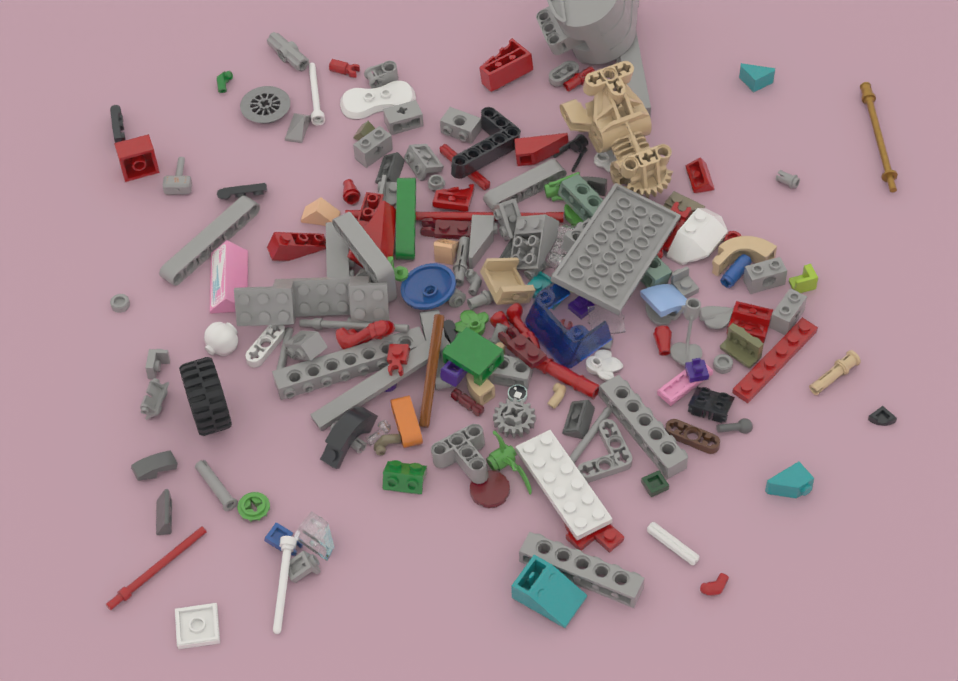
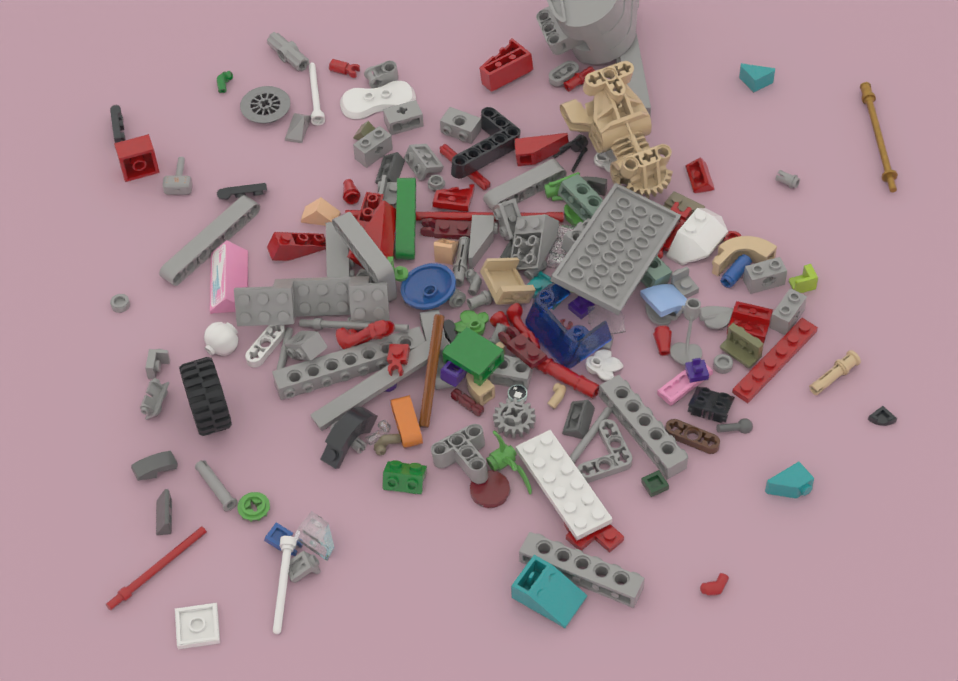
(673, 543): white axle -> none

